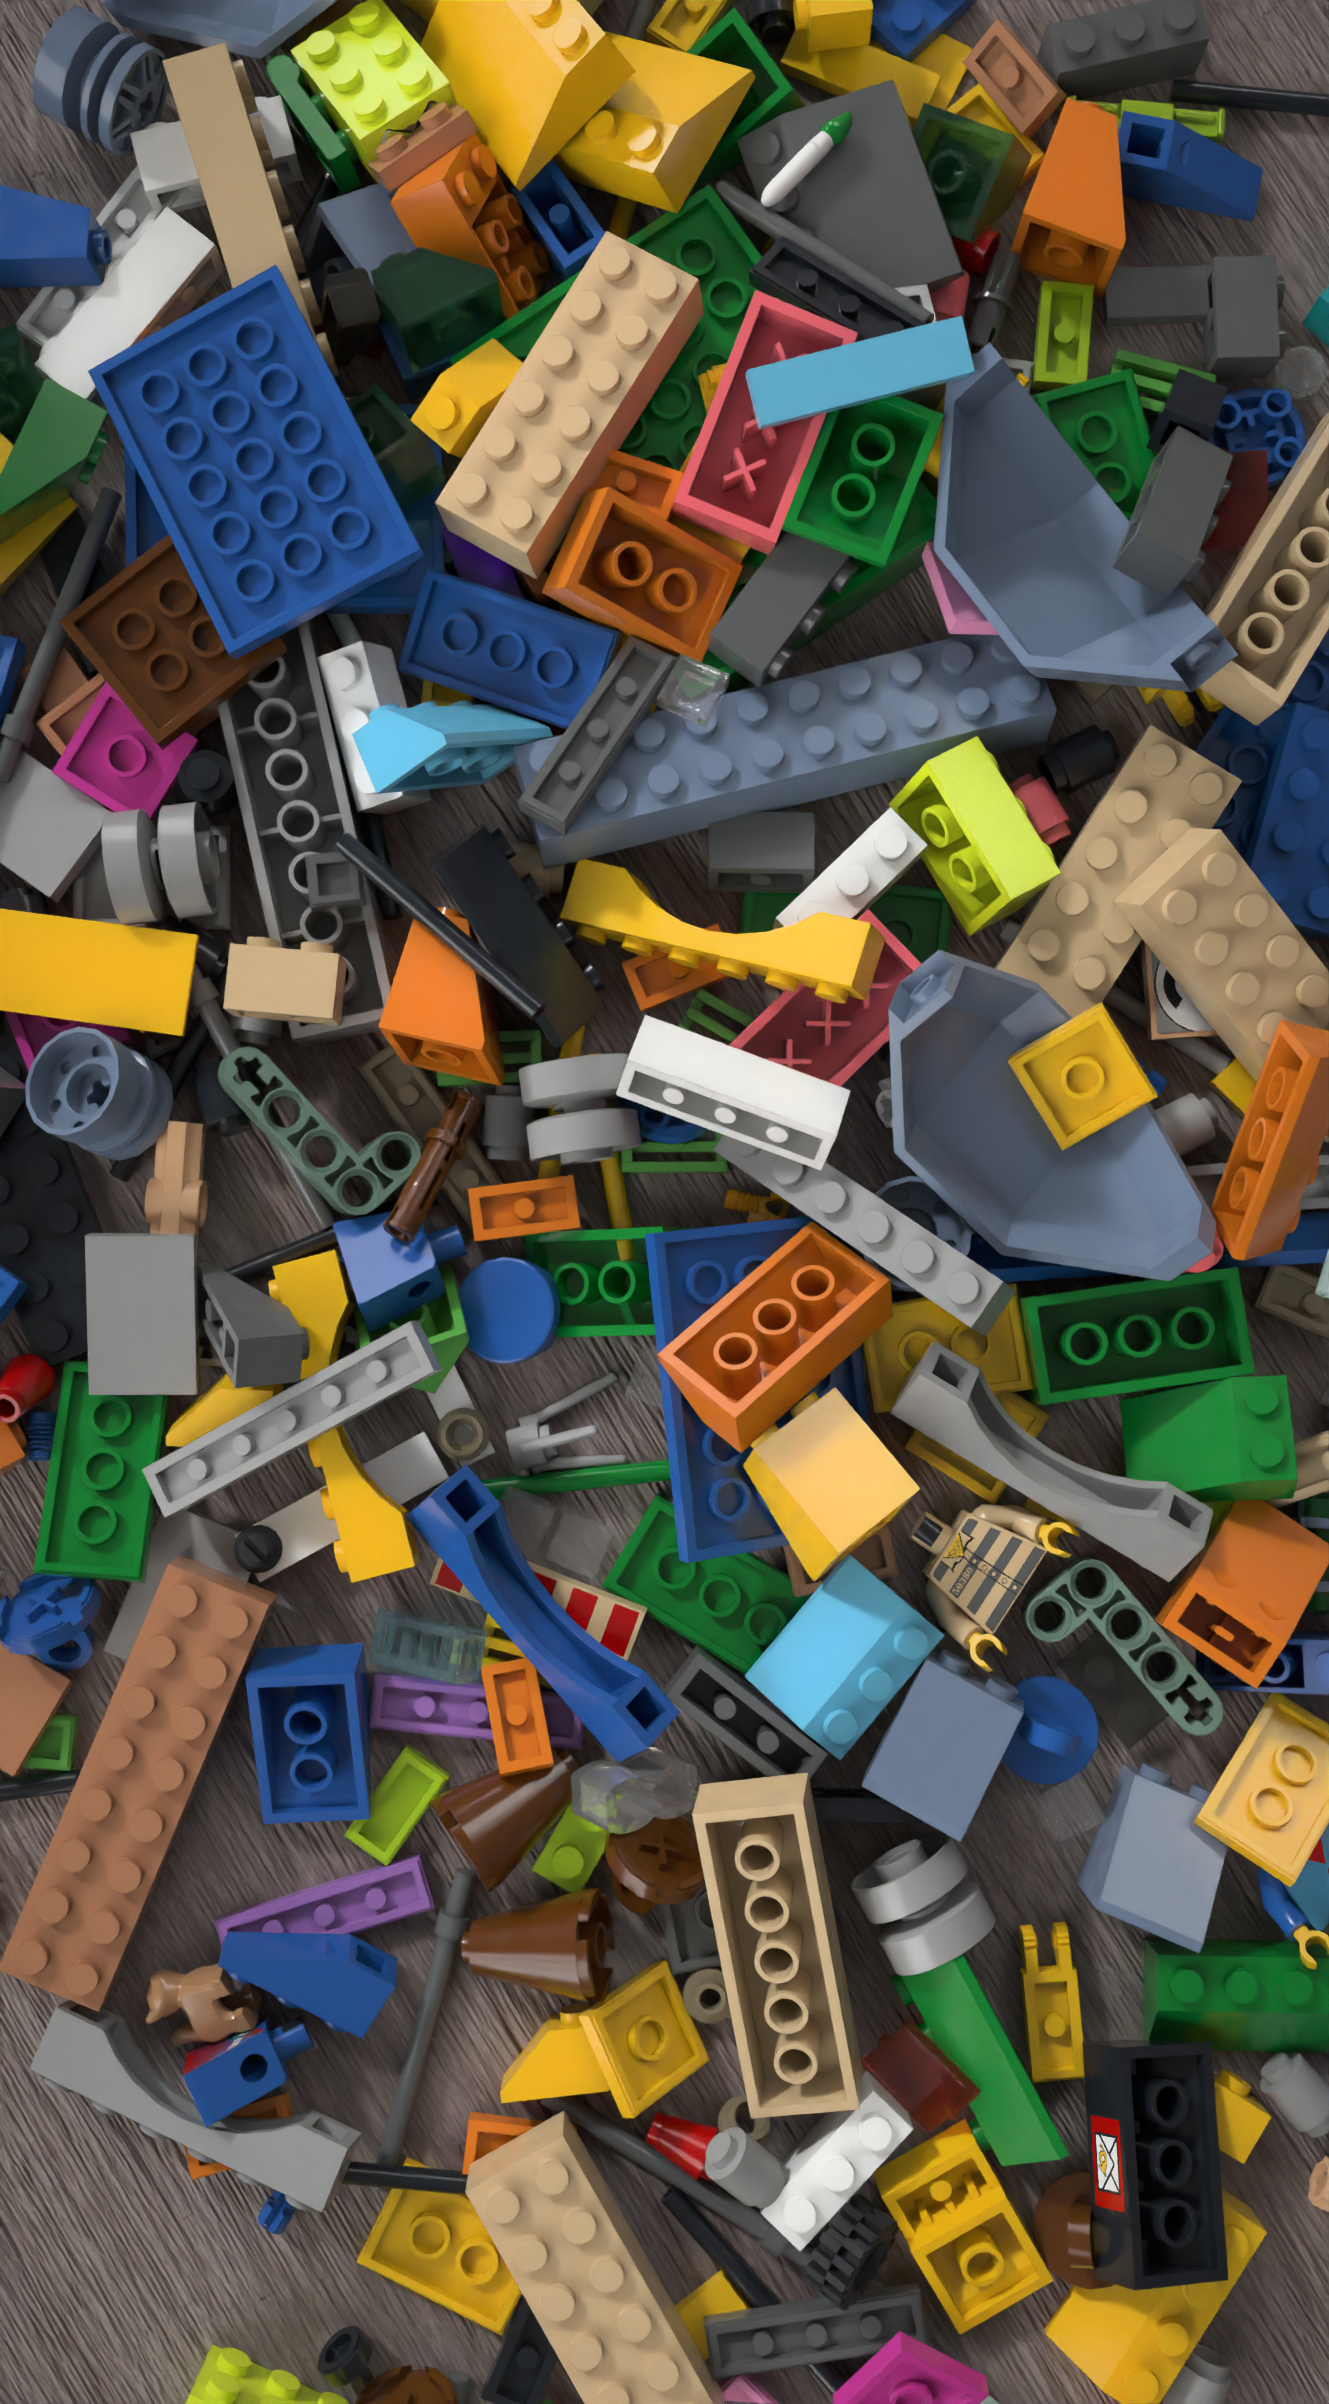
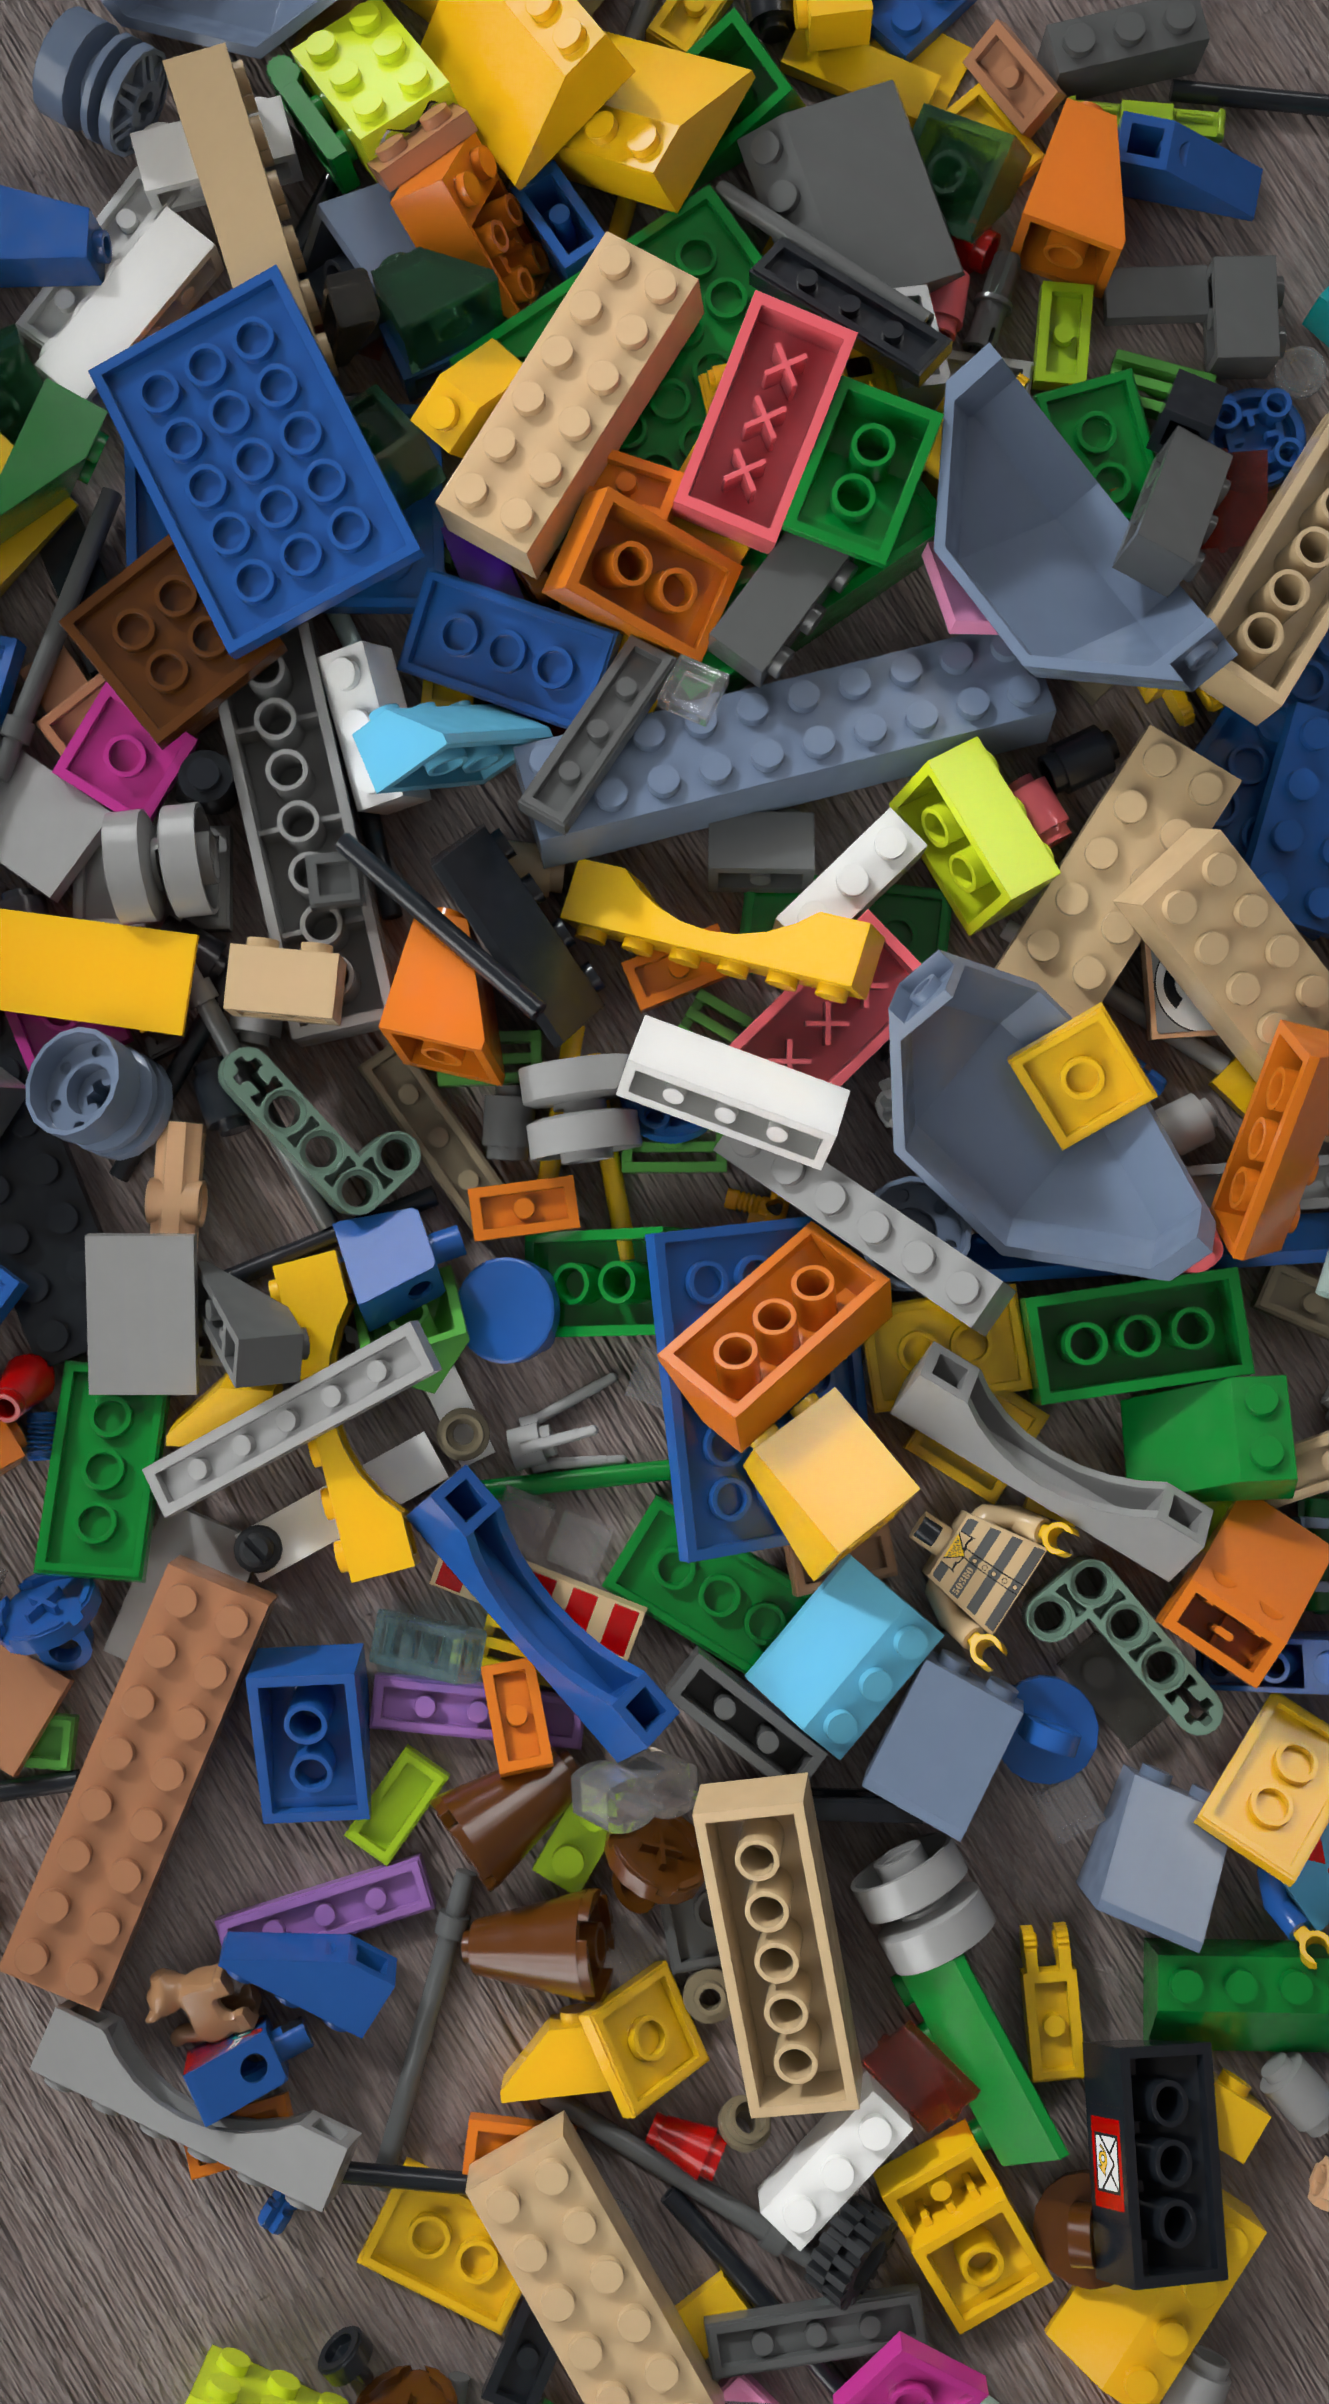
(443, 1147): reddish brown pin -> none
(744, 2168): light grey brick -> none
(830, 135): white piece -> none
(860, 372): medium azure tile -> none

